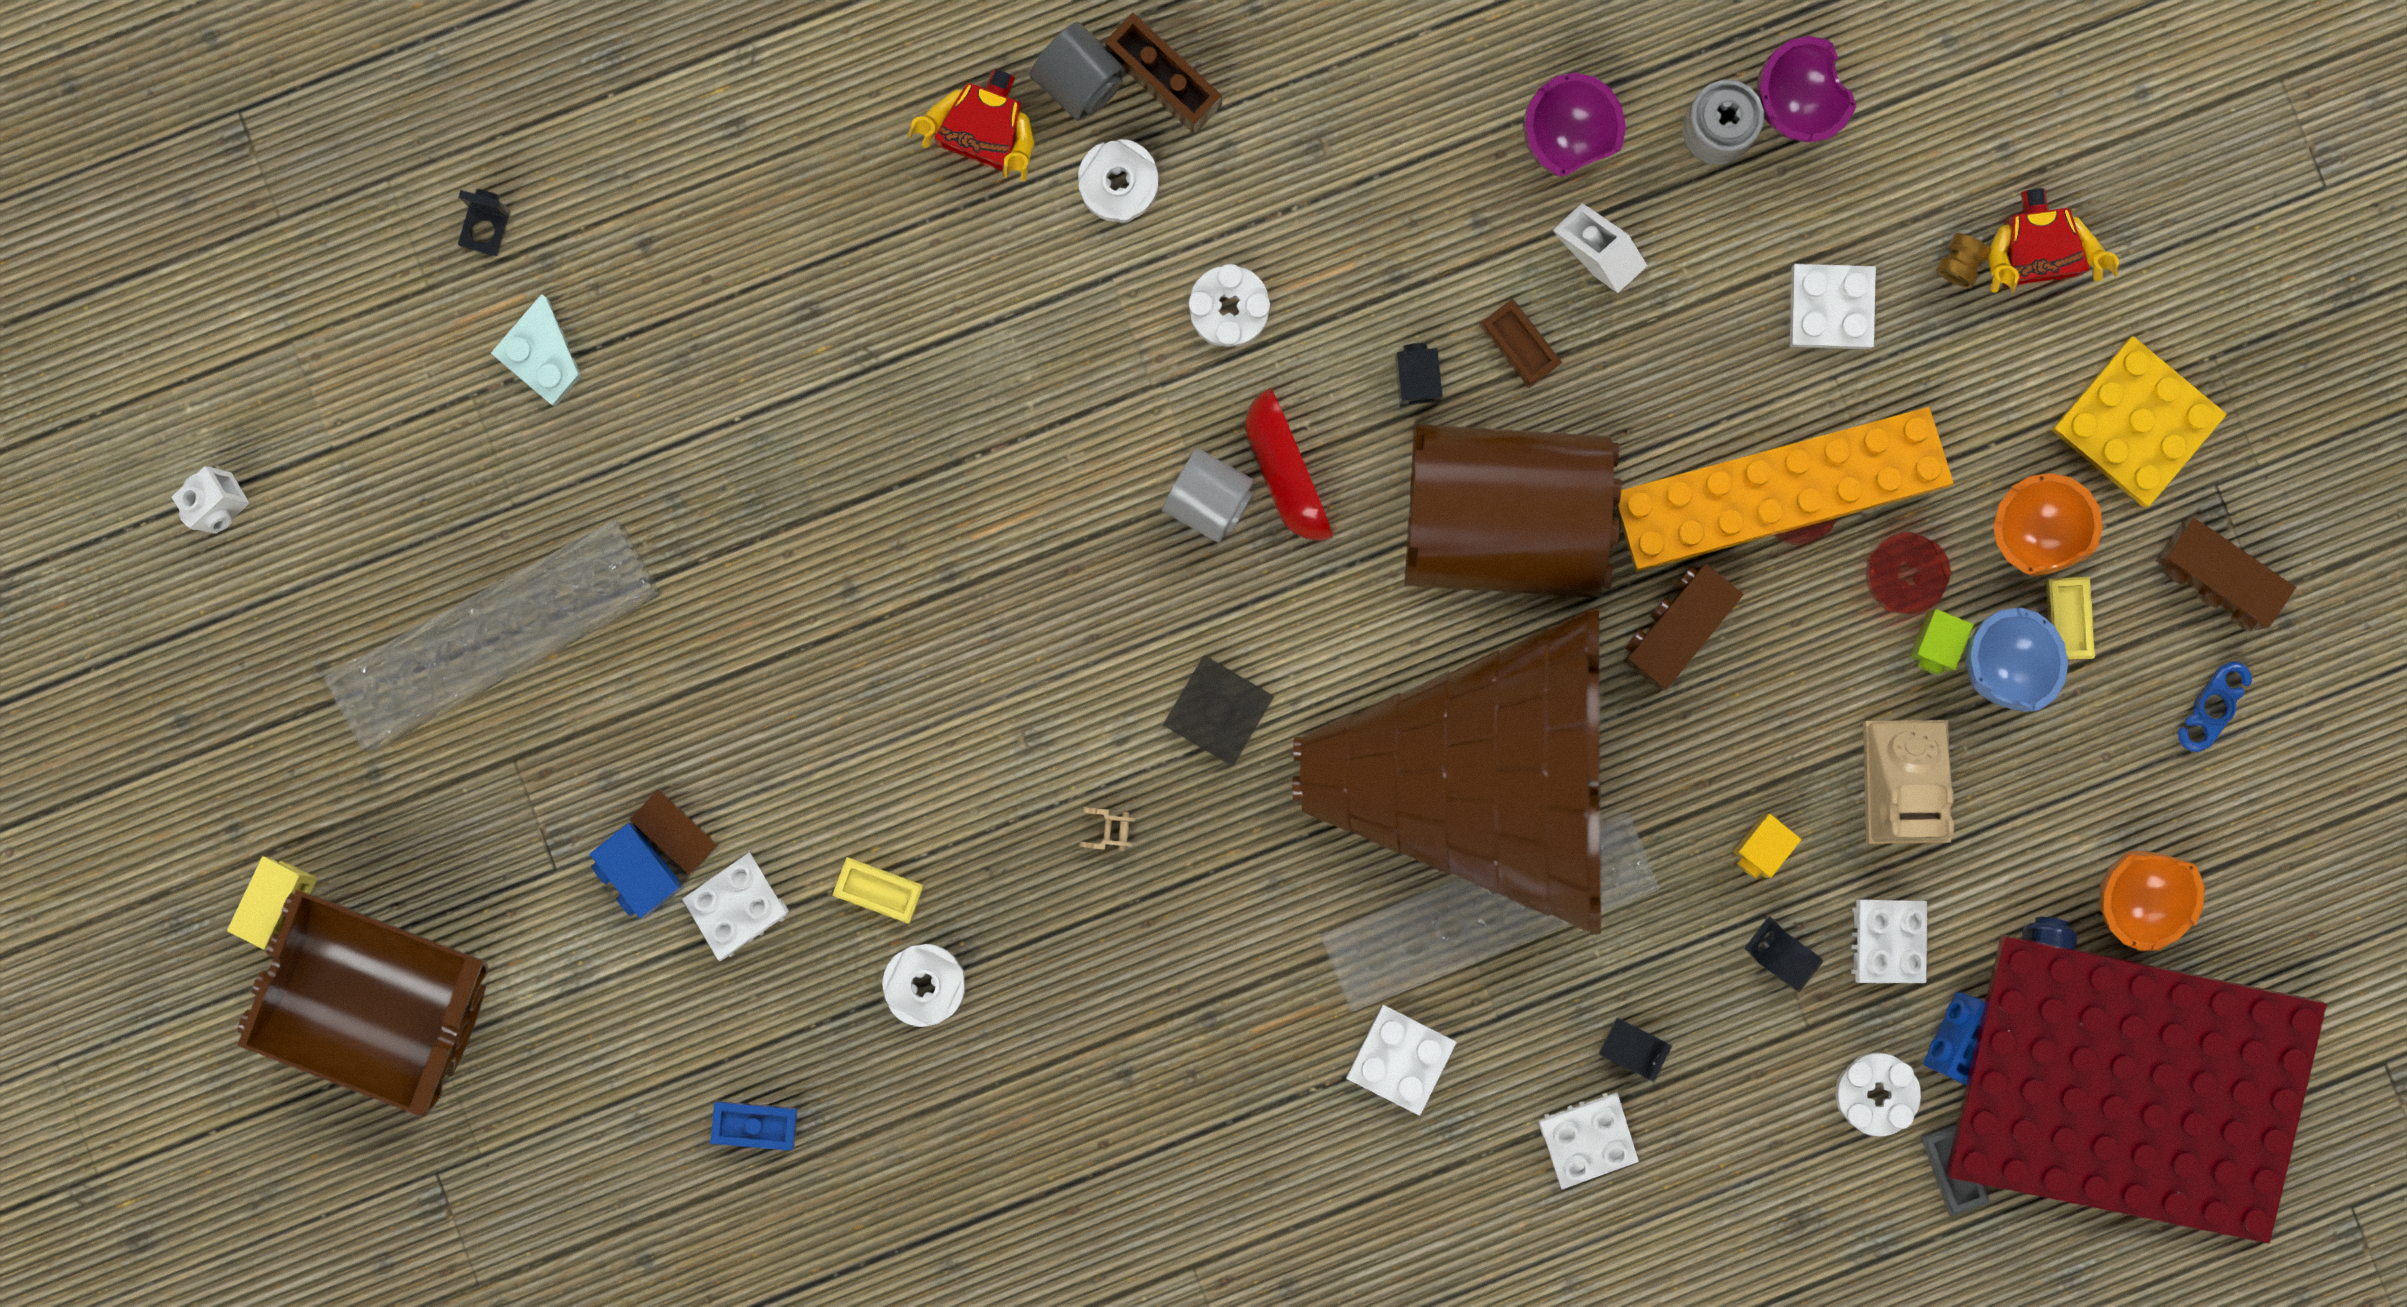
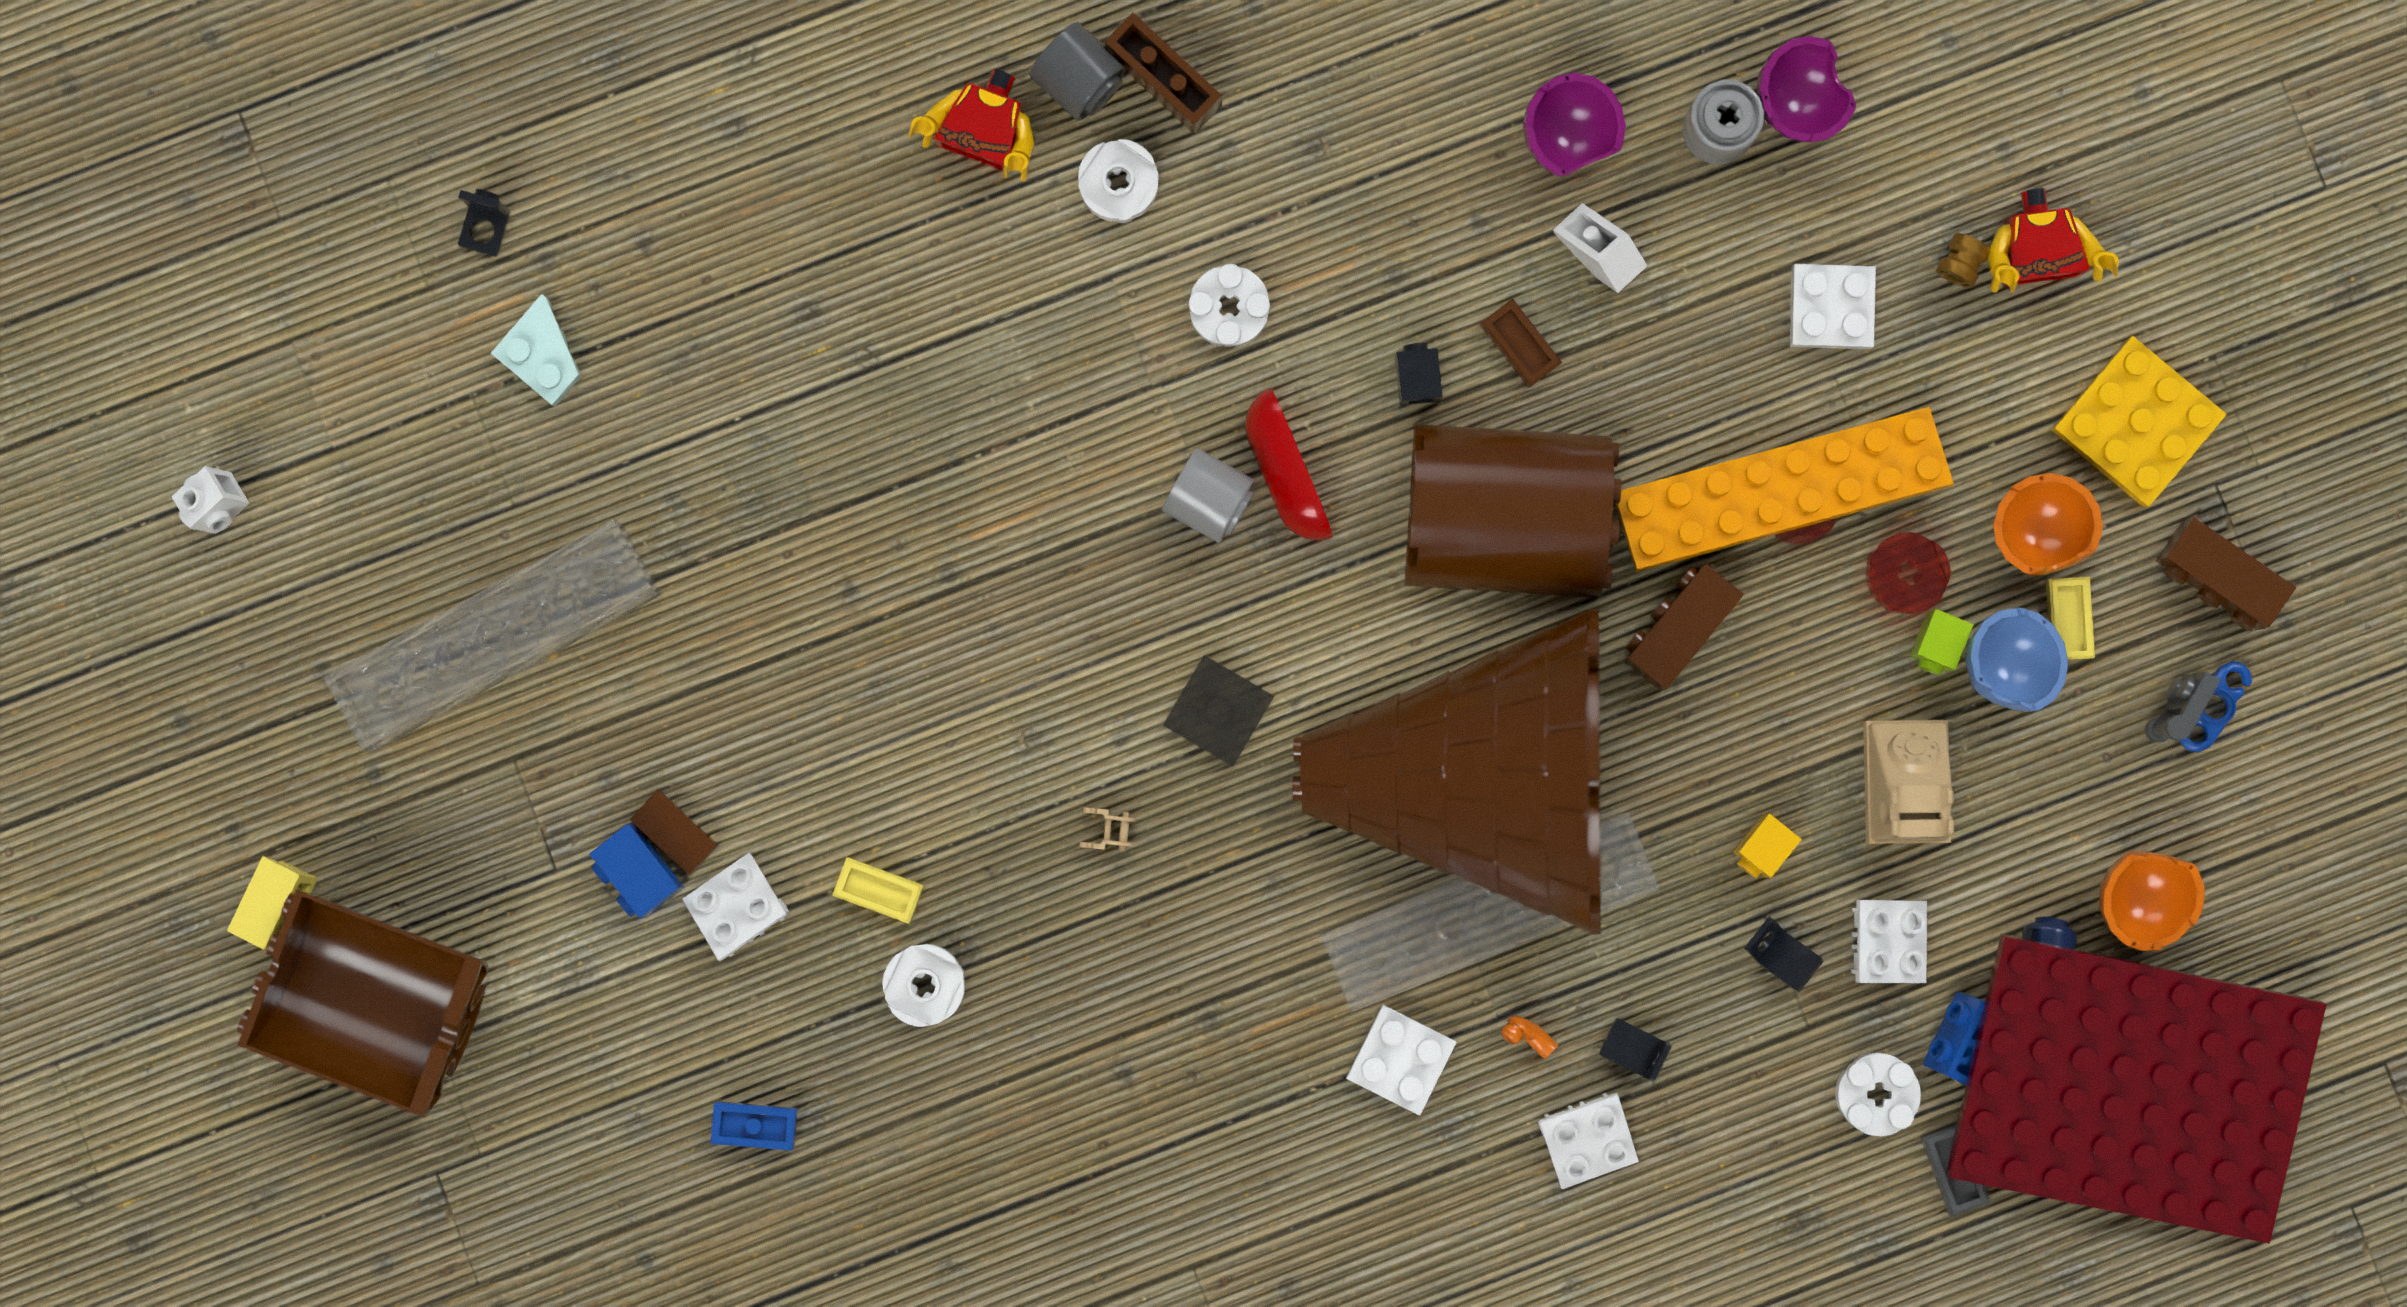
(1533, 1034): none -> orange arm
(2185, 705): none -> dark grey plate

